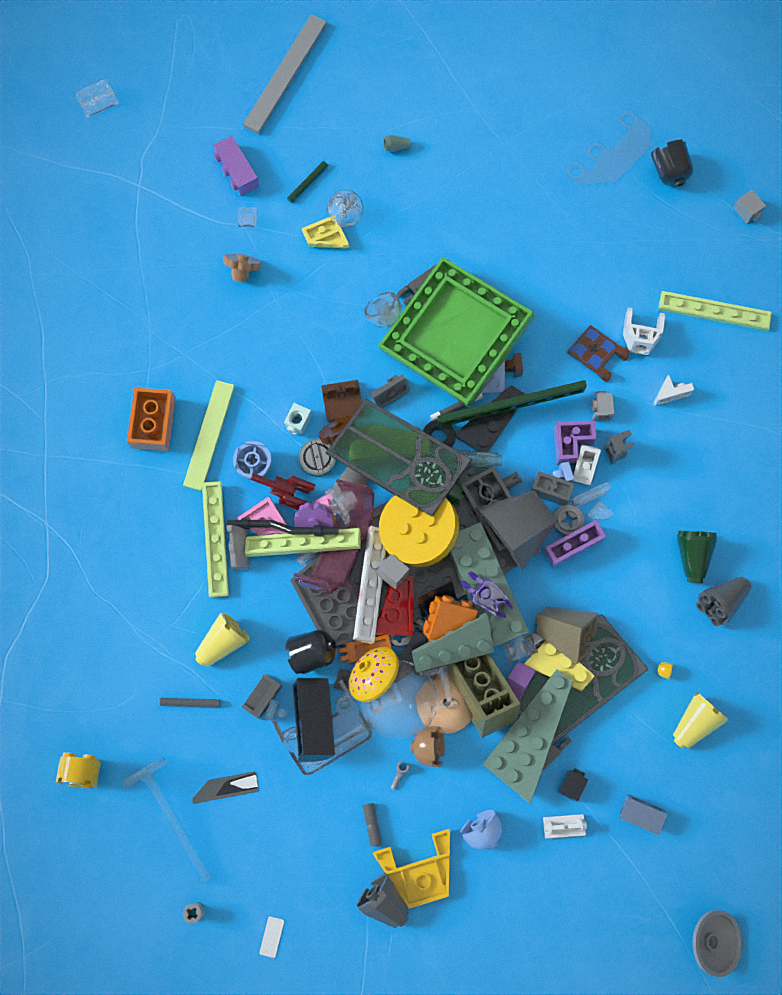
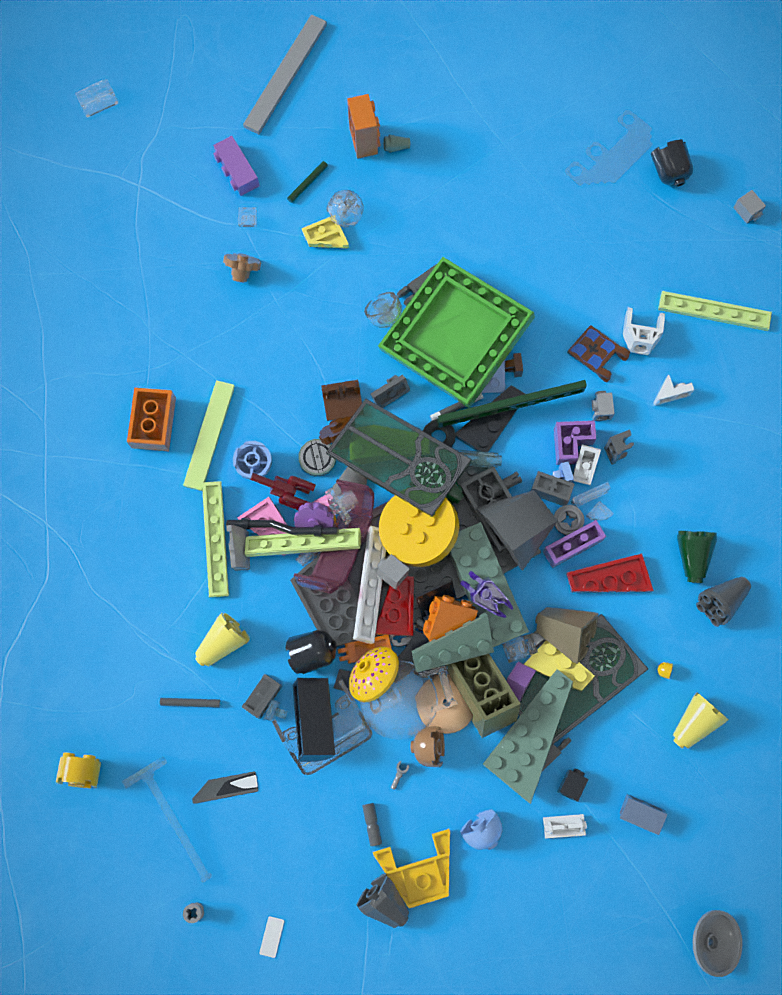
(297, 412): light aqua brick -> none
(363, 125): none -> orange brick
(614, 576): none -> red wing

